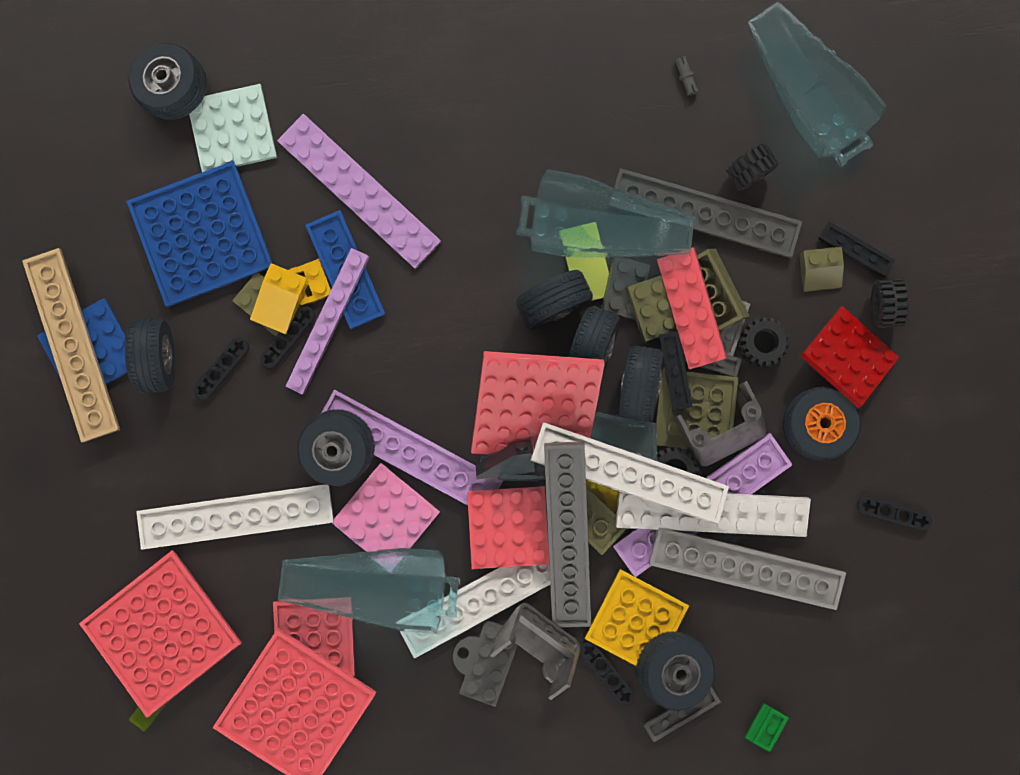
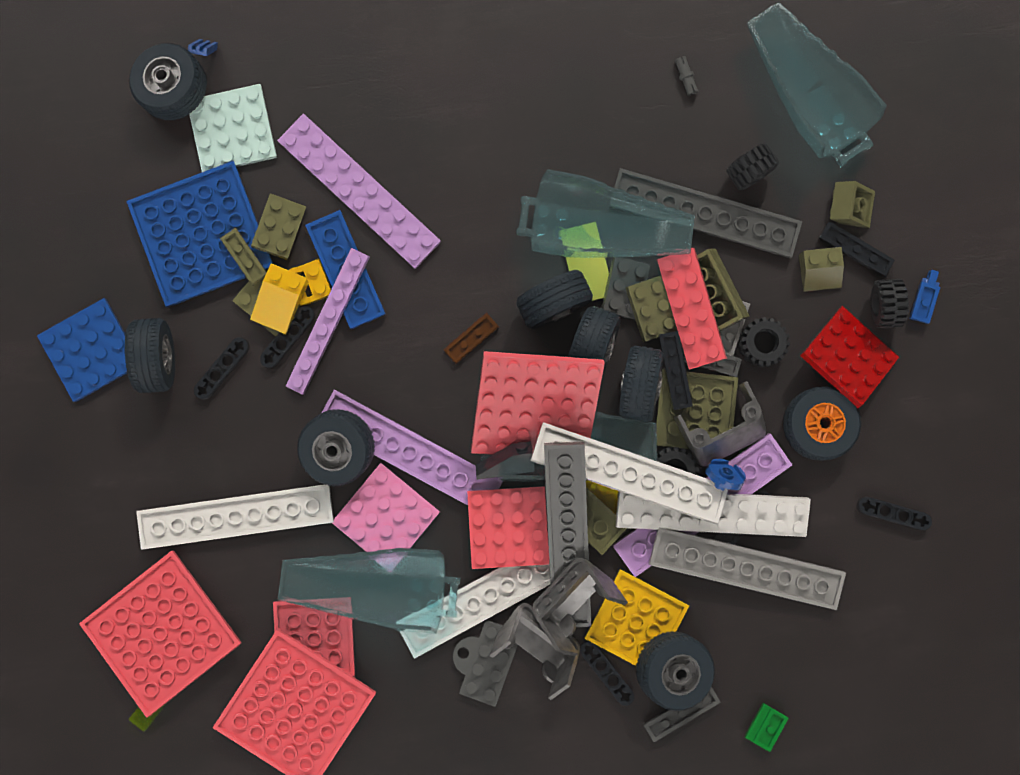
(71, 345): tan plate -> none
(202, 48): none -> blue tile
(244, 256): none -> olive tile
(278, 226): none -> olive plate
(471, 338): none -> reddish brown tile
(566, 596): none -> flat silver windscreen
(725, 475): none -> blue plate
(852, 204): none -> olive slope
(926, 298): none -> blue hinge

